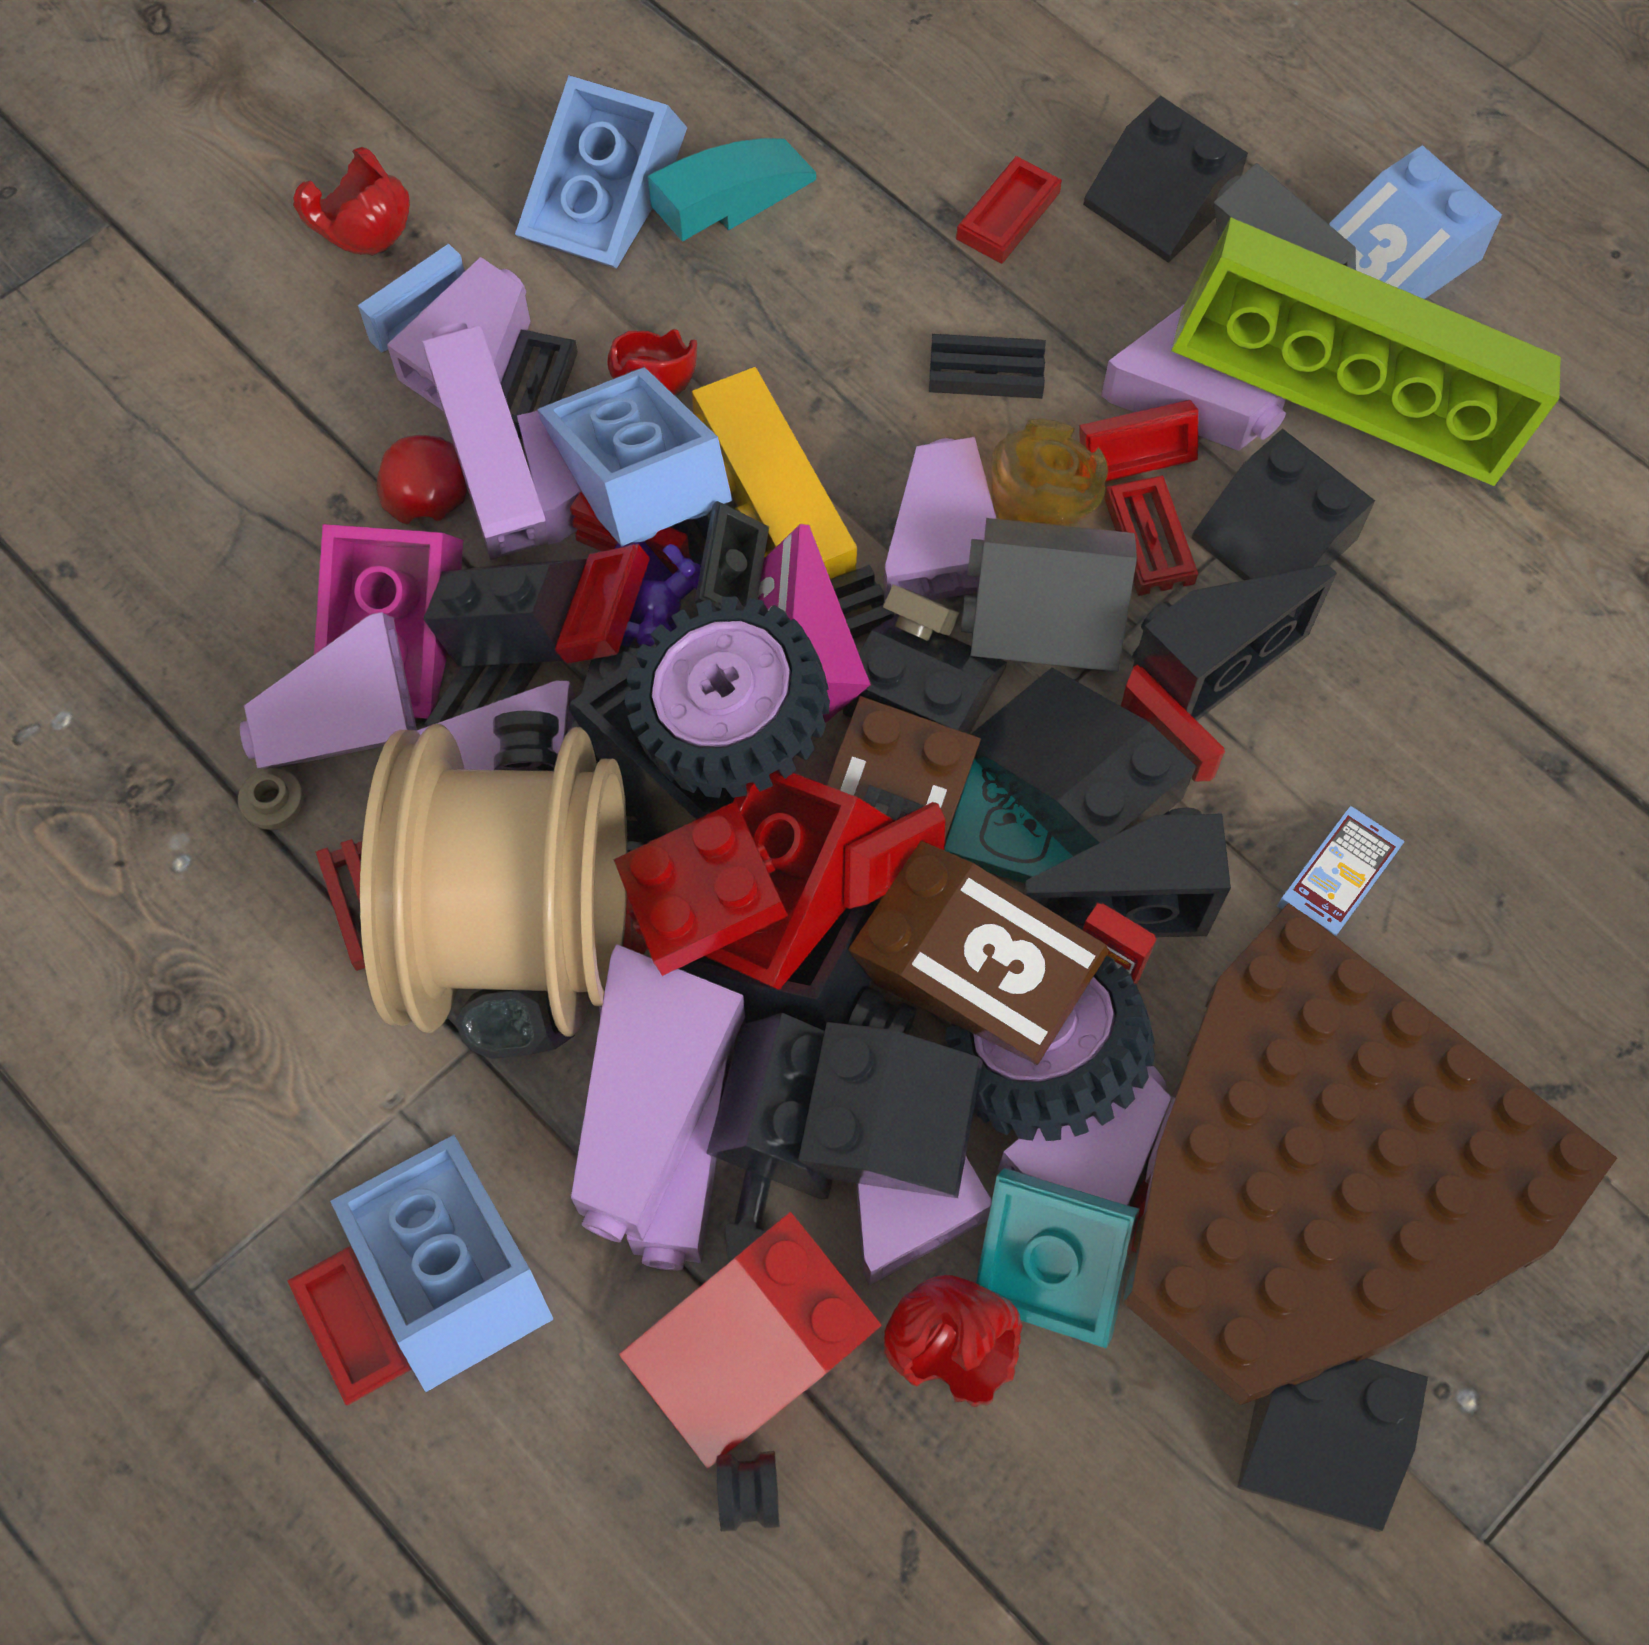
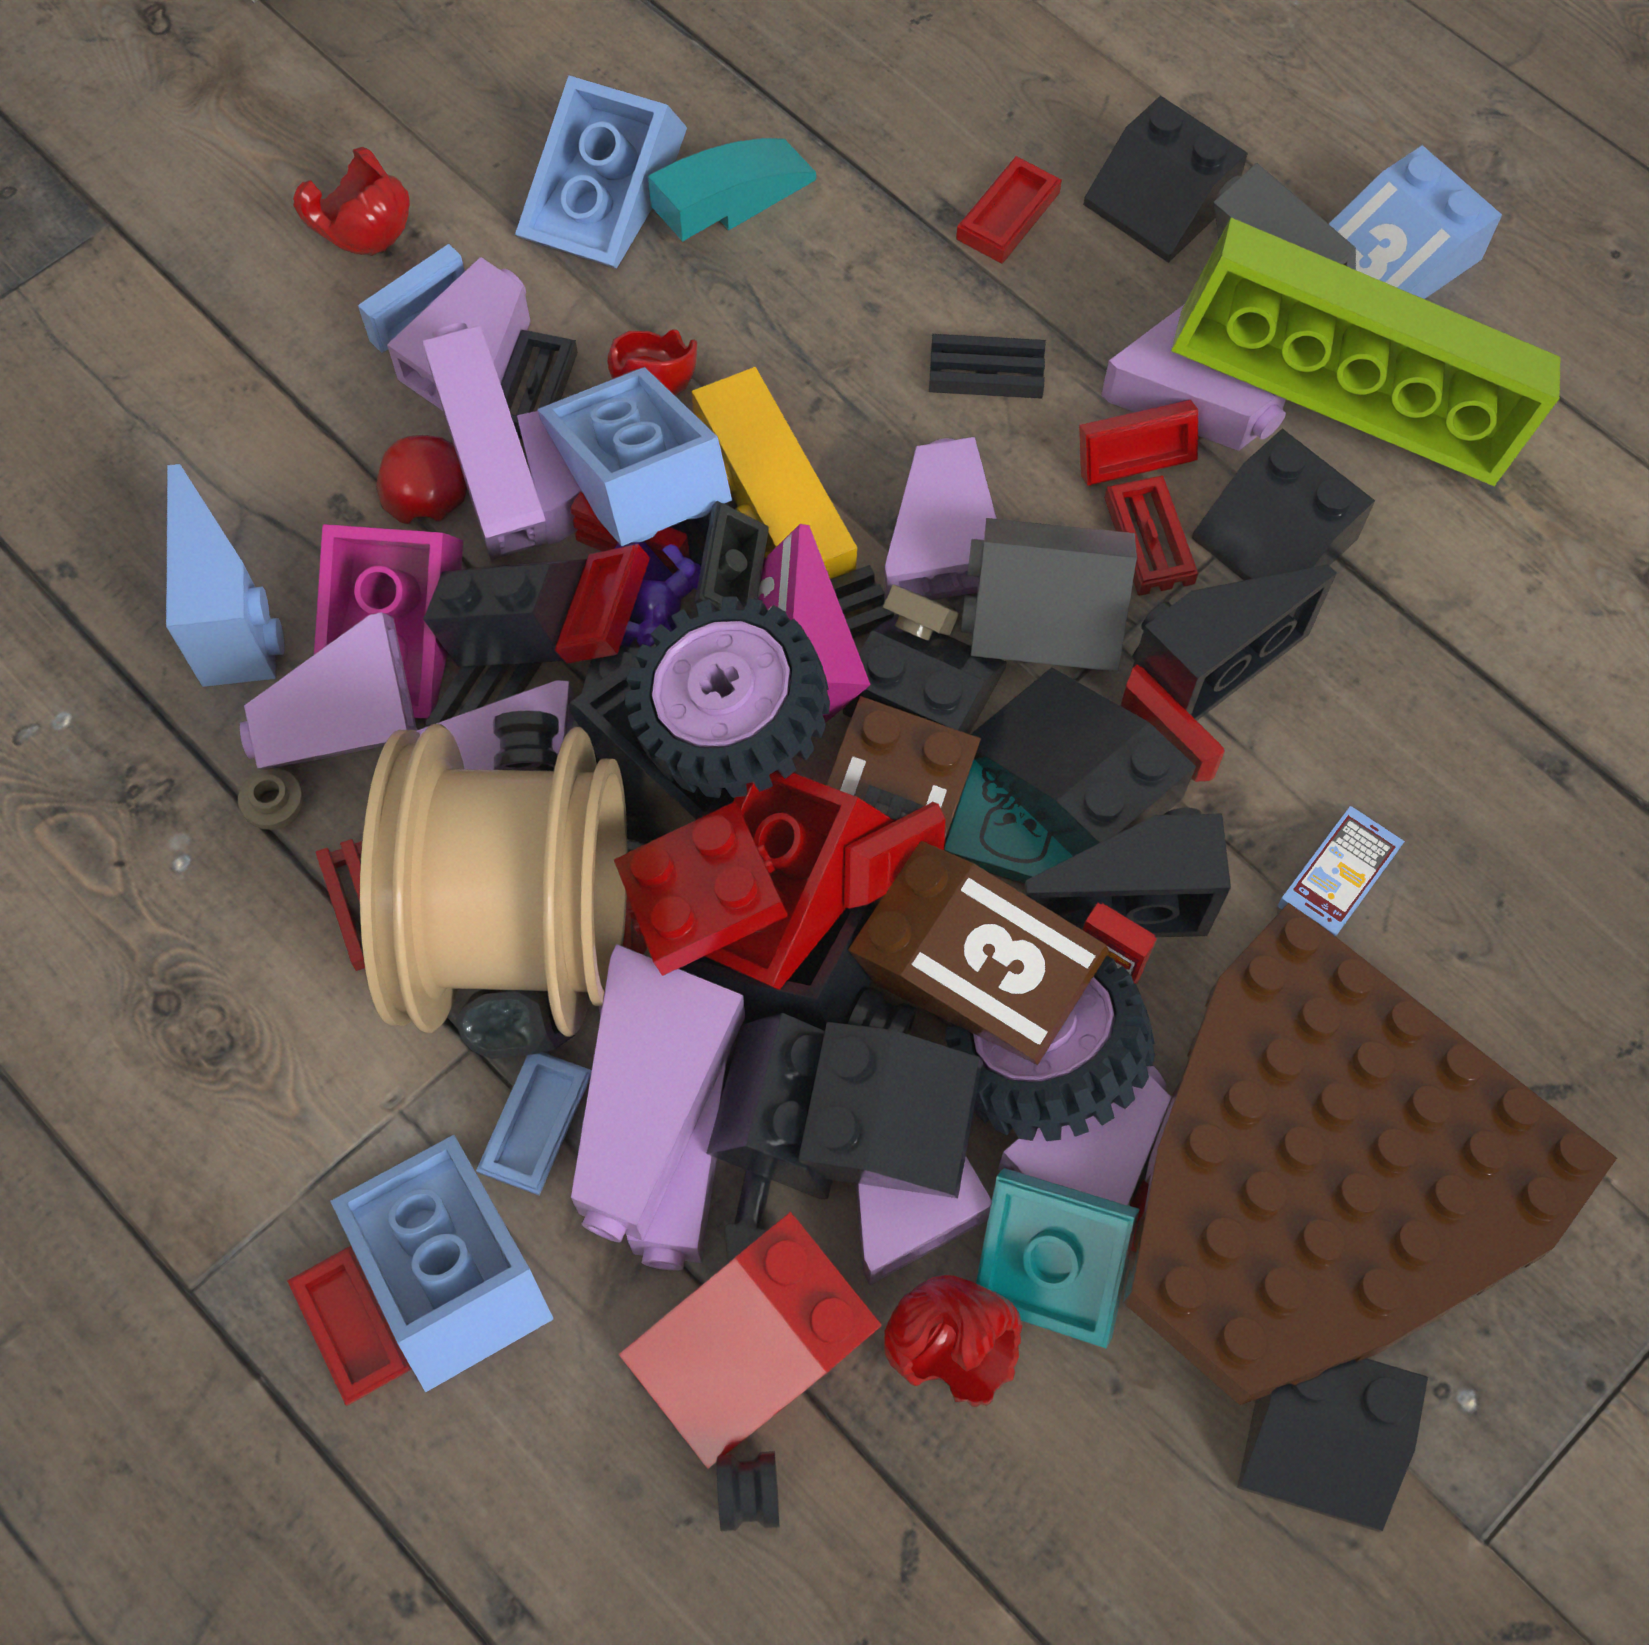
(210, 597): none -> light blue slope
(534, 1122): none -> light blue tile
(1046, 475): clear yellow cone -> none

